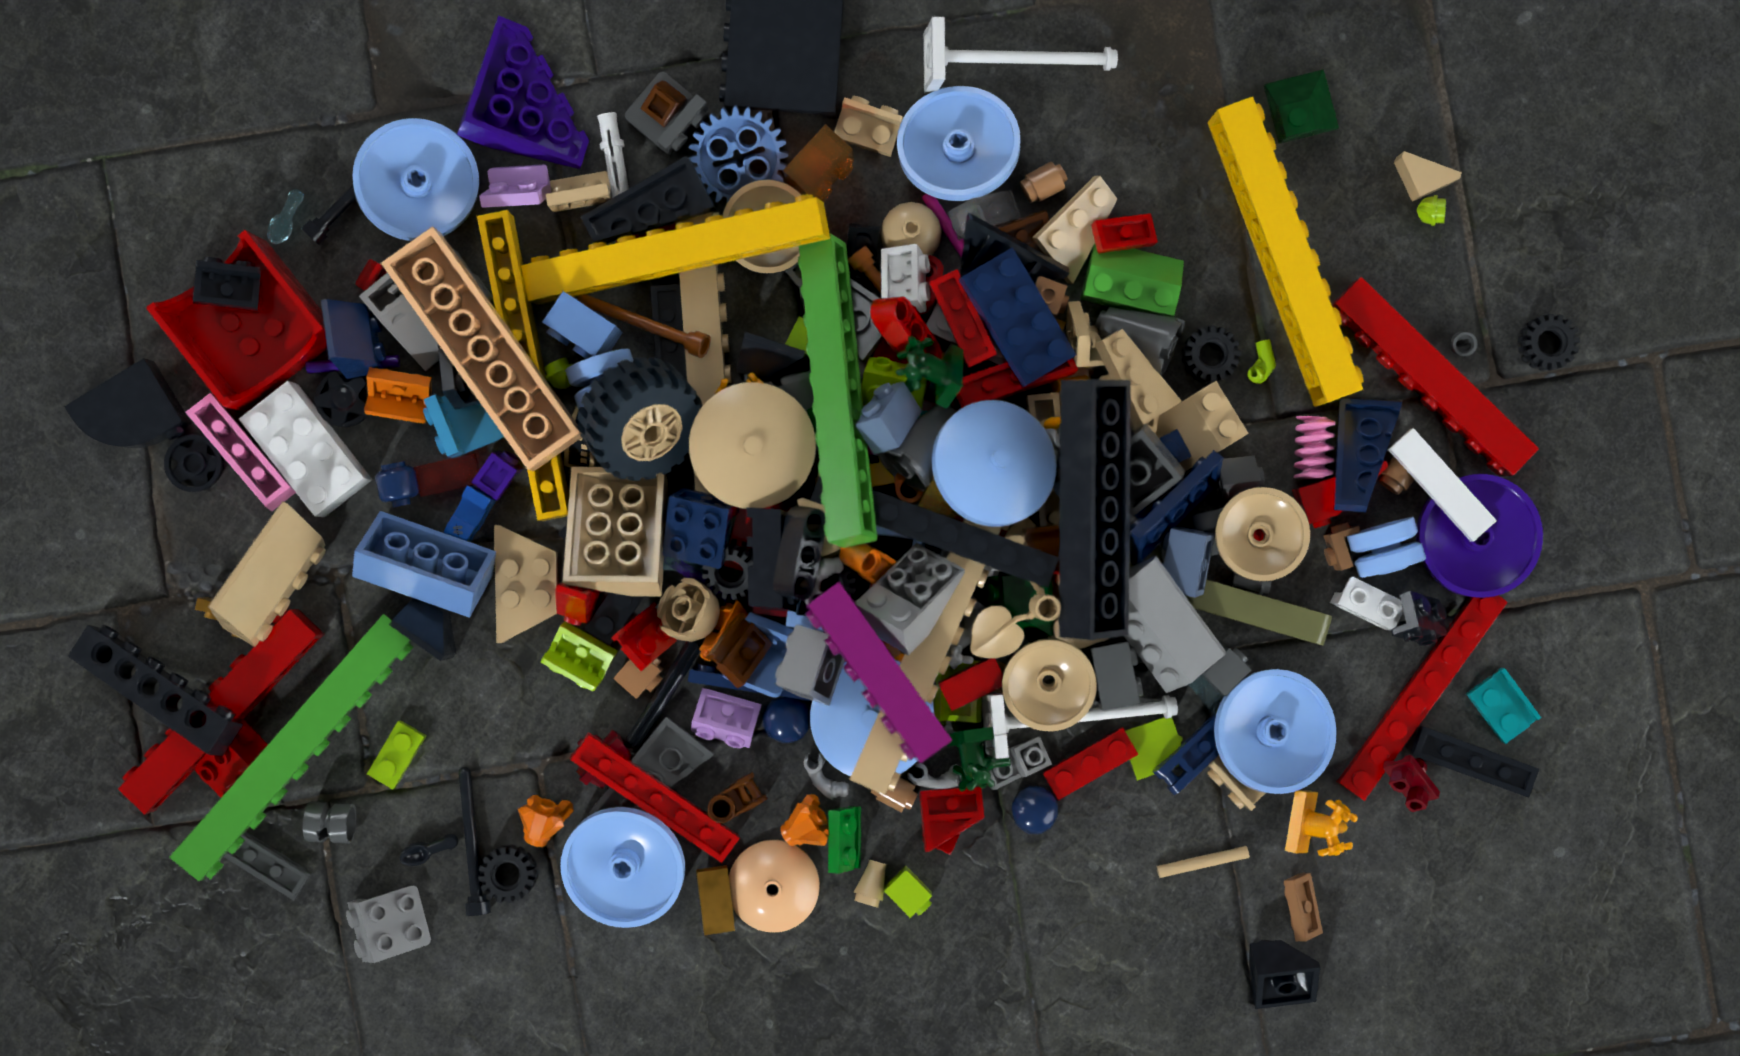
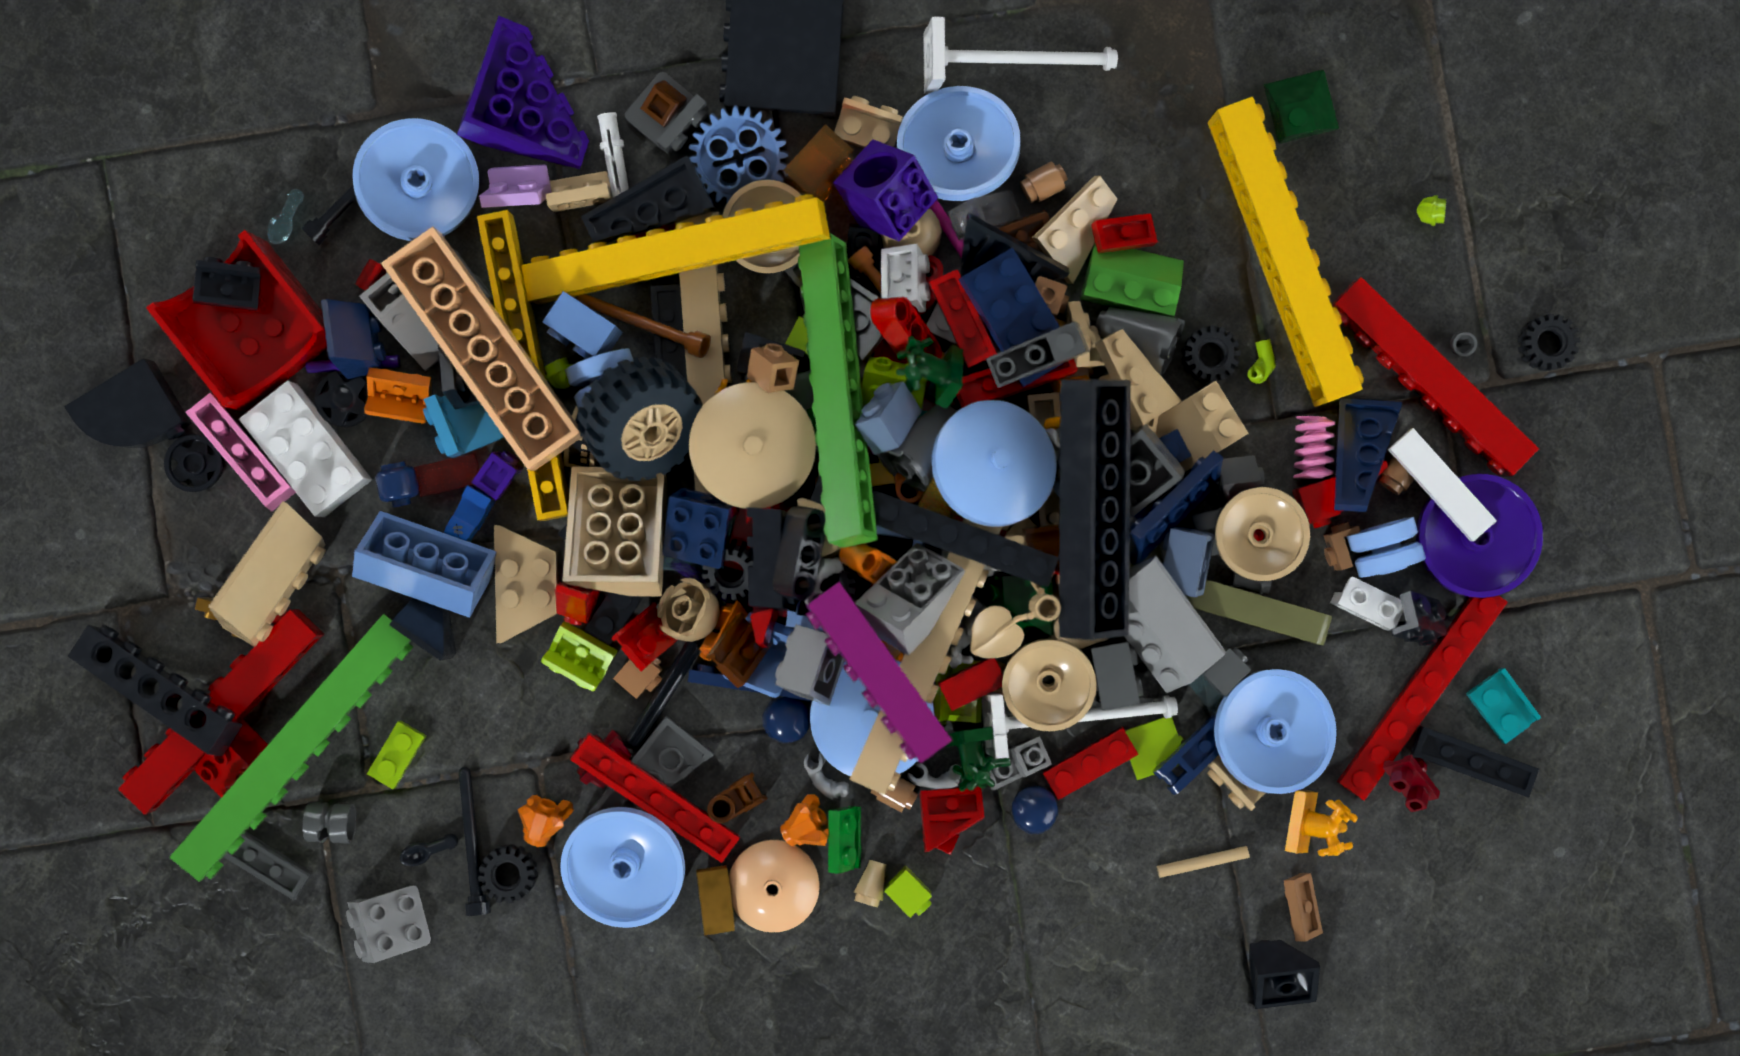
(725, 718): lavender bracket -> none
(763, 626): none -> red slope
(772, 368): none -> medium nougat brick
(886, 190): none -> dark purple brick
(1038, 354): none -> dark grey slope
(1422, 175): tan slope -> none

